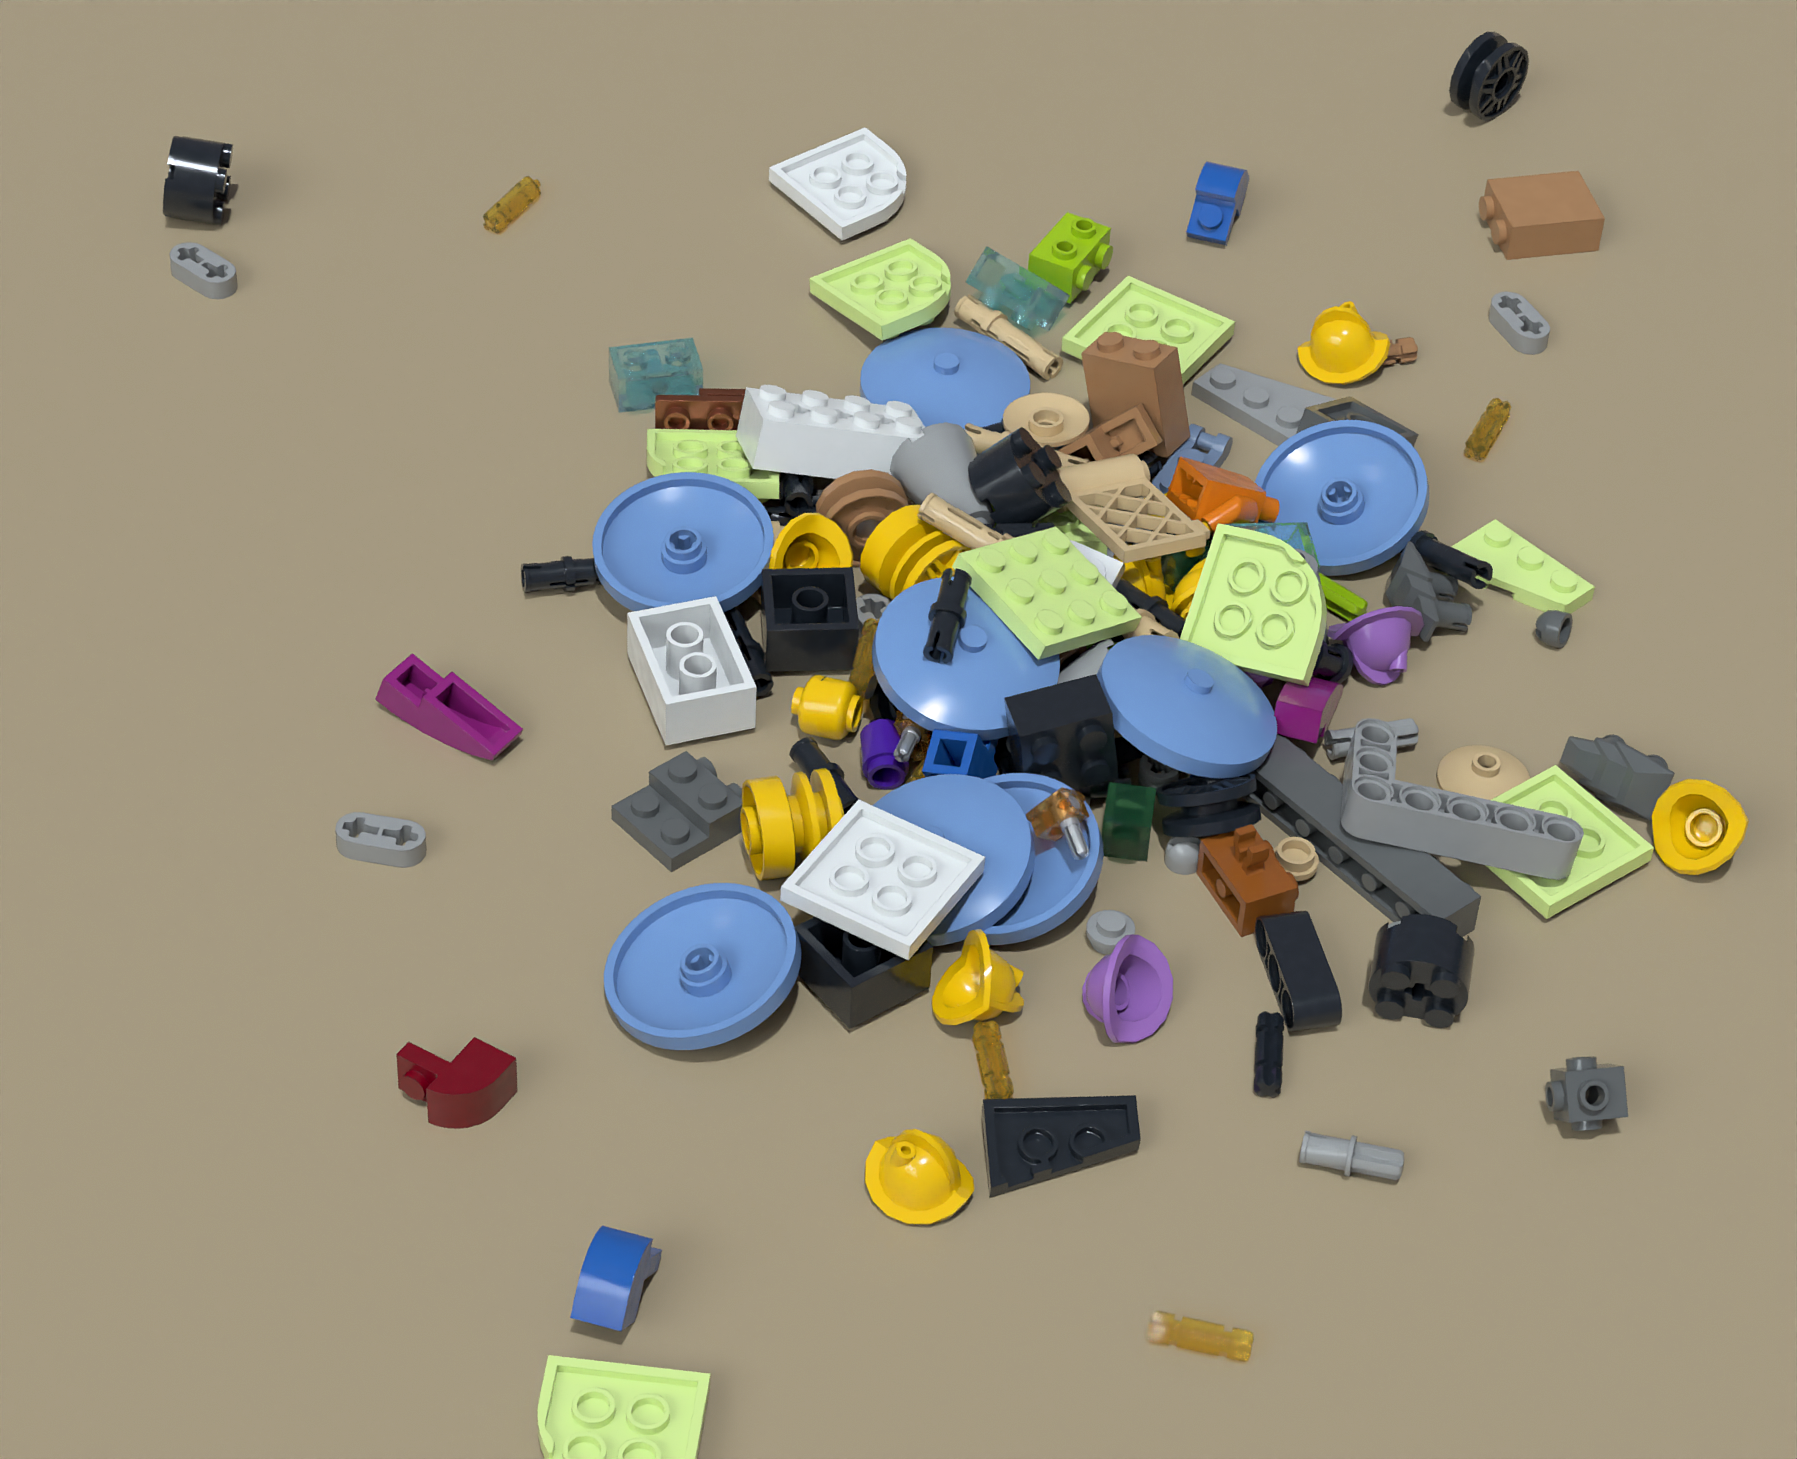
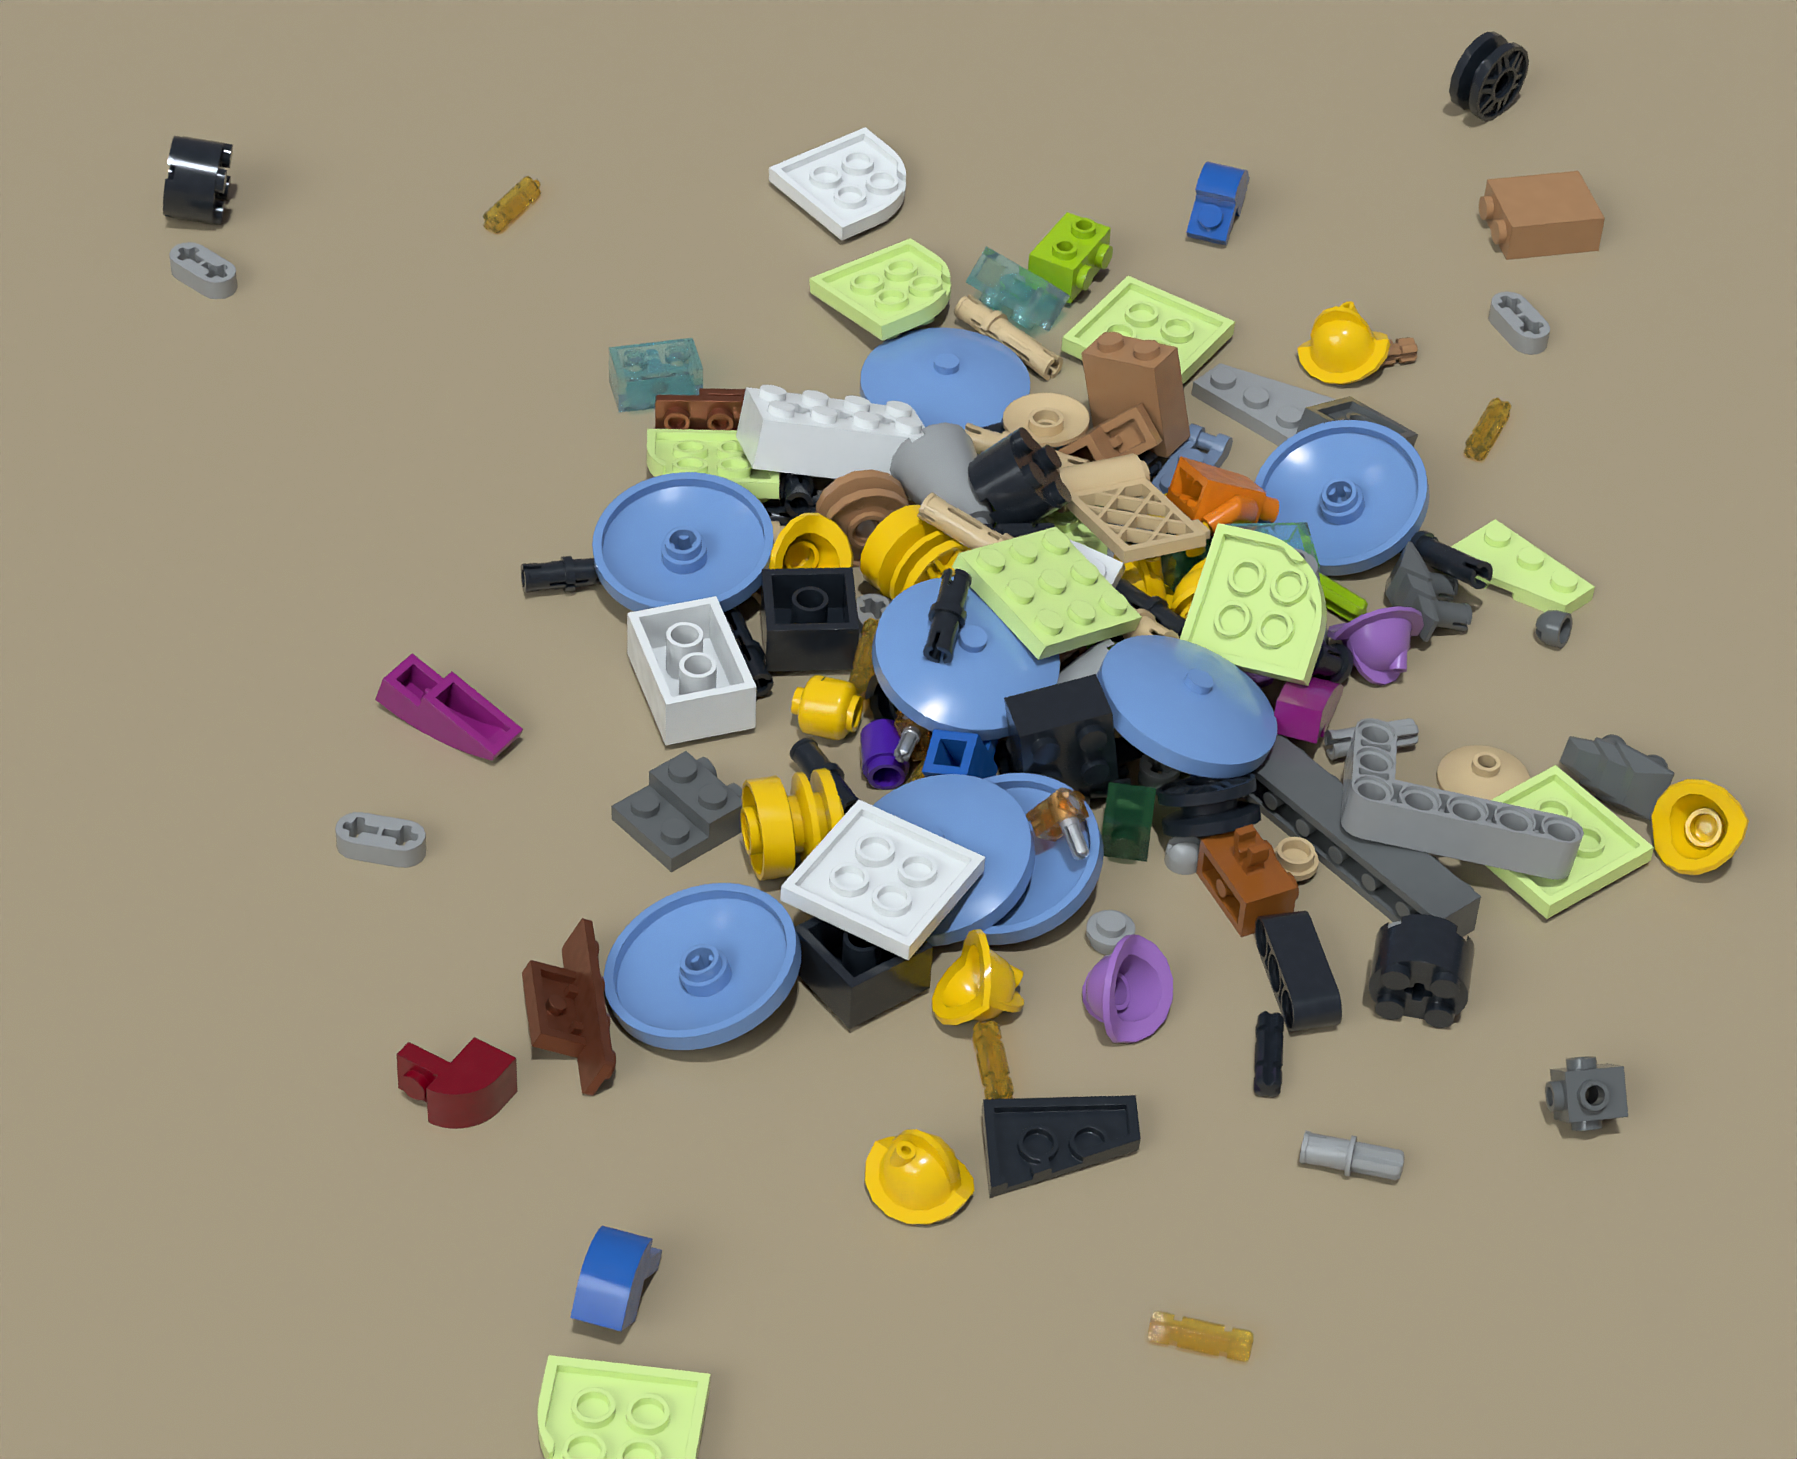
(569, 1008): none -> copper bracket

